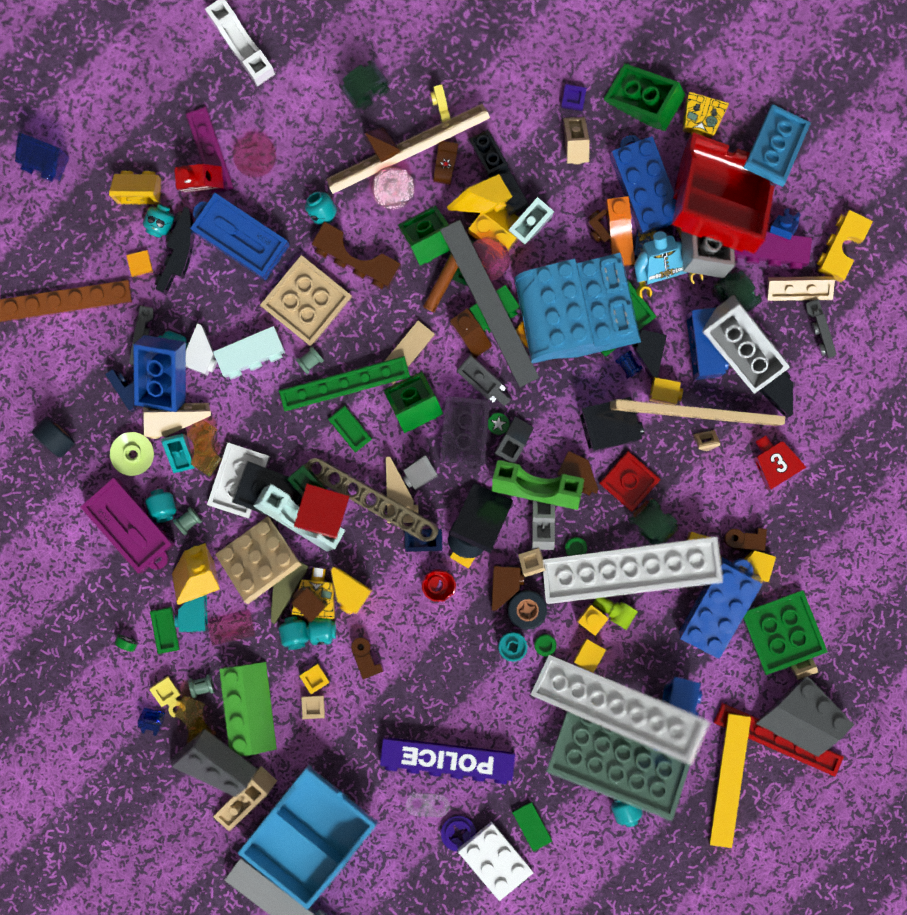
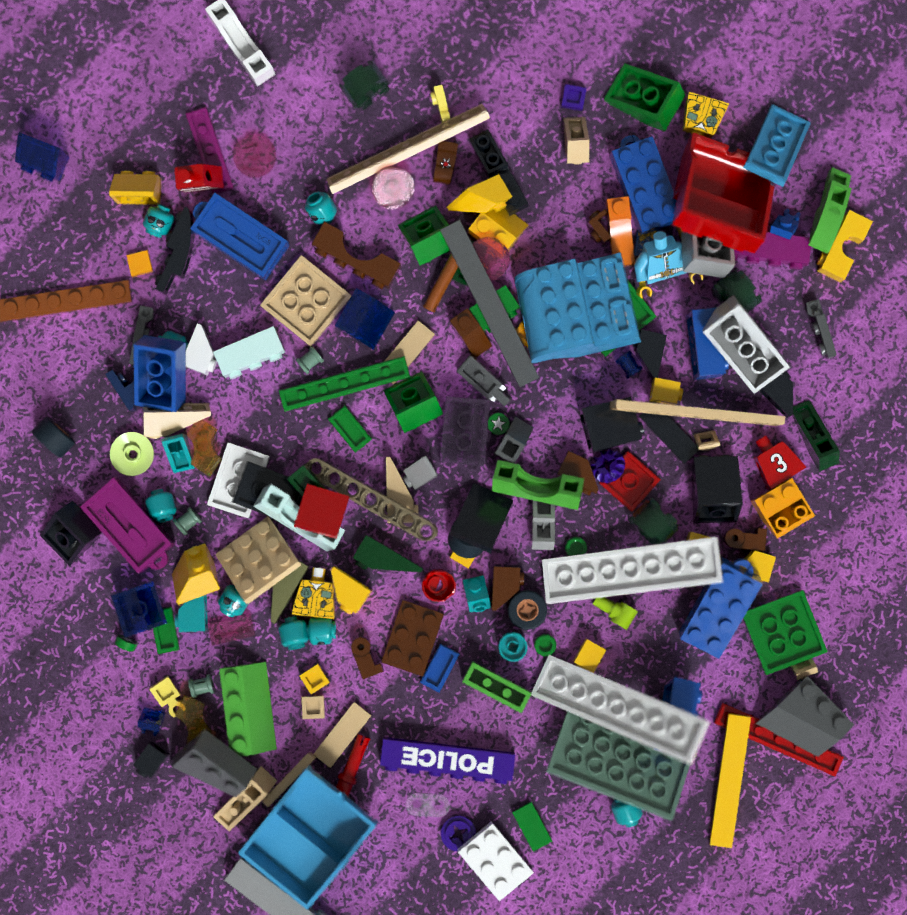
(70, 532): none -> black slope
(139, 609): none -> clear blue slope
(150, 760): none -> black brick
(231, 602): none -> teal head
(289, 778): none -> tan tile
(308, 603): reddish brown brick -> none
(342, 734): none -> tan tile
(347, 778): none -> red pin
(364, 319): none -> clear blue slope
(378, 556): none -> dark green slope
(381, 144): reddish brown slope -> none
(412, 638): none -> reddish brown plate
(413, 544): dark blue slope -> none
(439, 668): none -> blue tile
(476, 594): none -> teal bracket
(496, 686): none -> bright green brick
(531, 221): light aqua slope -> none
(532, 562): tan plate -> none
(592, 619): yellow brick -> none
(616, 467): none -> dark purple gear
(670, 435): none -> black tile
(716, 489): none -> black slope
(783, 508): none -> light orange slope
(800, 288): plate -> none
(816, 436): none -> dark green slope
(831, 210): none -> bright green slope

